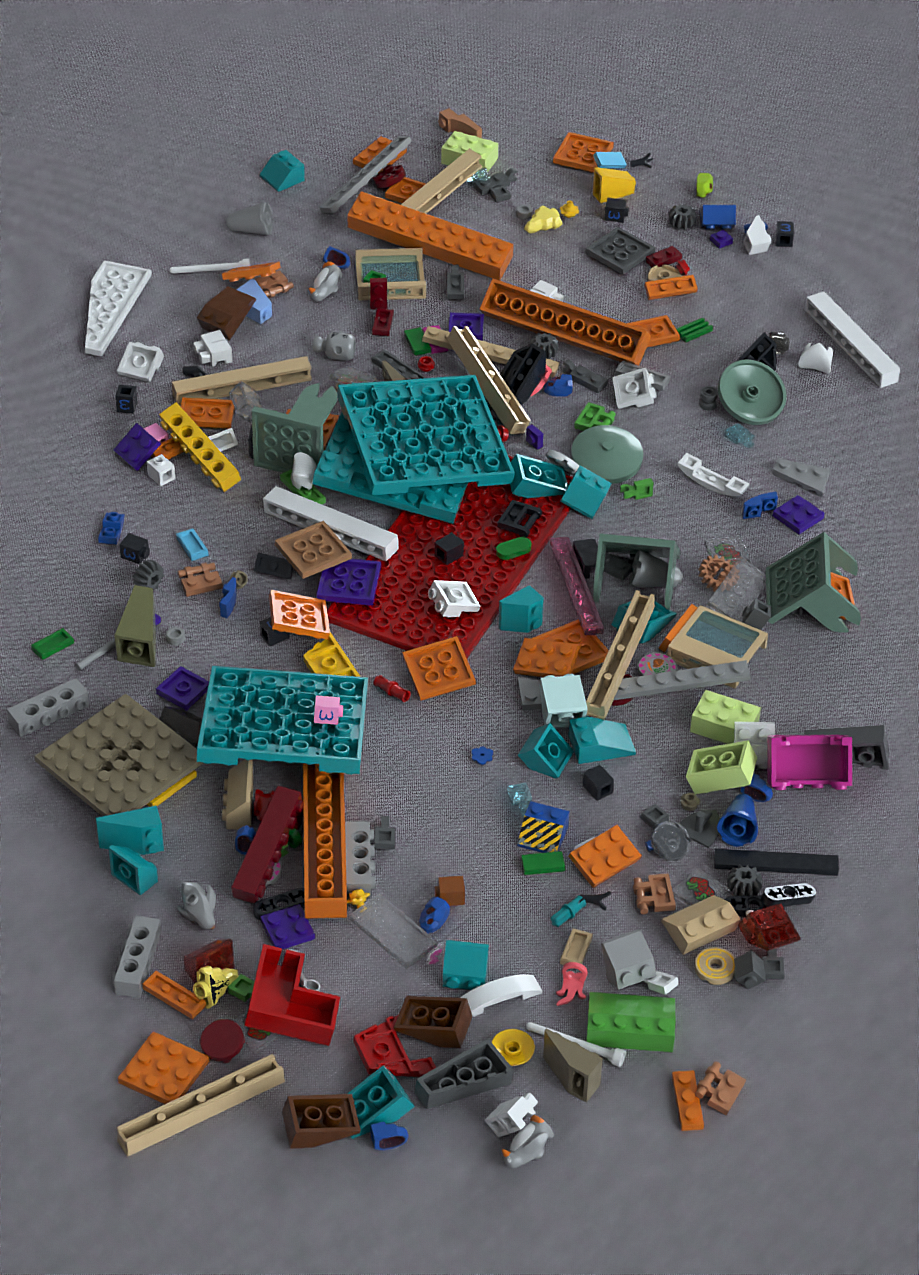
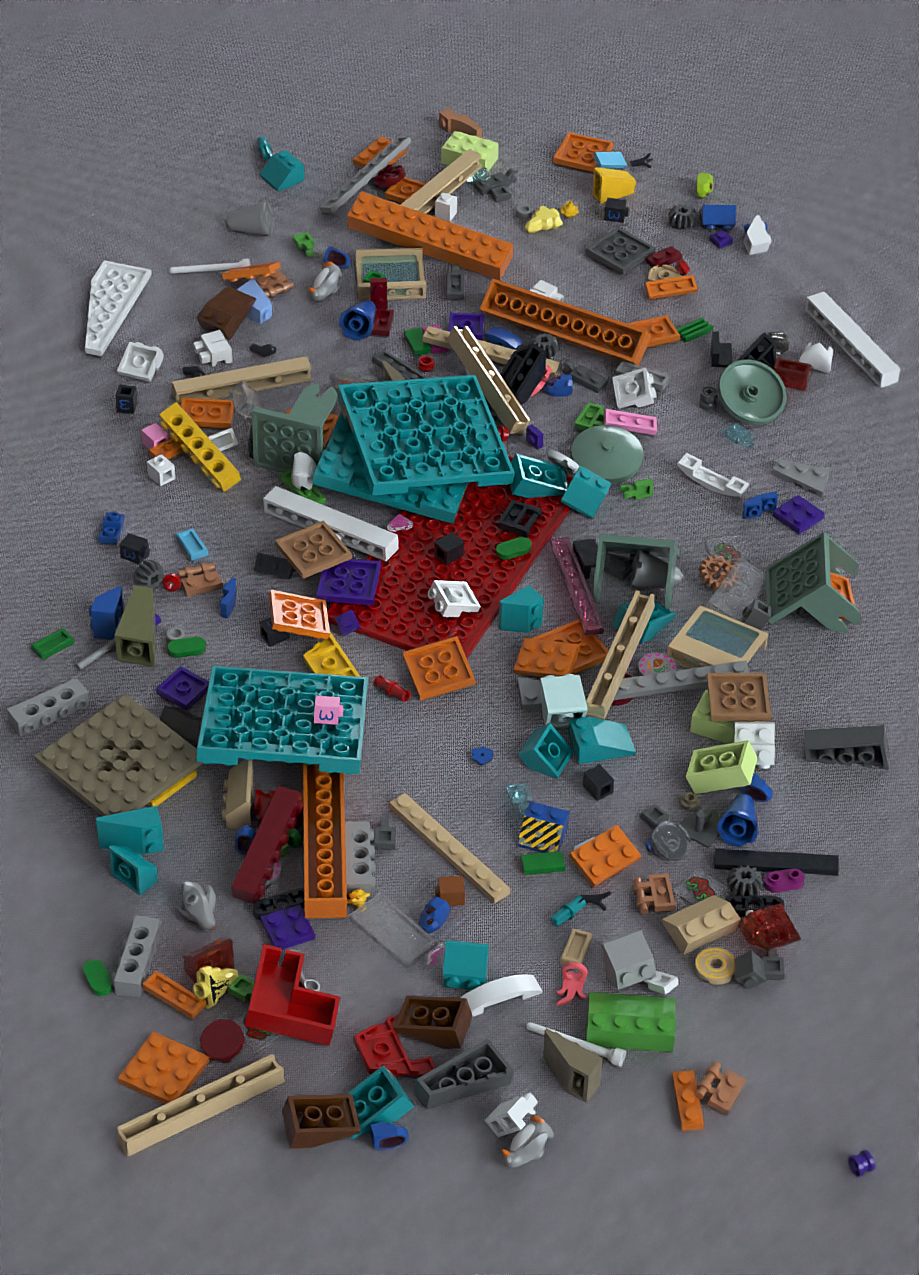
(97, 977): none -> green tile
(107, 613): none -> blue slope
(137, 446): dark purple plate -> none
(174, 578): none -> red plate
(186, 647): none -> green tile
(242, 578): dark tan plate -> none
(263, 351): none -> black arm
(264, 147): none -> teal axle
(305, 242): none -> bright green plate
(337, 345): light grey piece -> none
(347, 622): none -> dark purple plate
(358, 320): none -> blue cone
(399, 523): none -> clear tile
(446, 206): none -> white brick
(449, 848): none -> tan plate
(498, 335): none -> blue slope
(516, 1041): yellow dish -> none
(631, 421): none -> bright pink plate
(678, 626): orange plate -> none
(720, 352): none -> black panel
(738, 697): none -> medium nougat plate
(784, 234): black brick -> none
(784, 880): none -> magenta plate
(793, 373): none -> clear red slope
(801, 894): black beam -> none
(809, 760): dark pink windscreen -> none
(861, 1163): none -> dark purple wheel

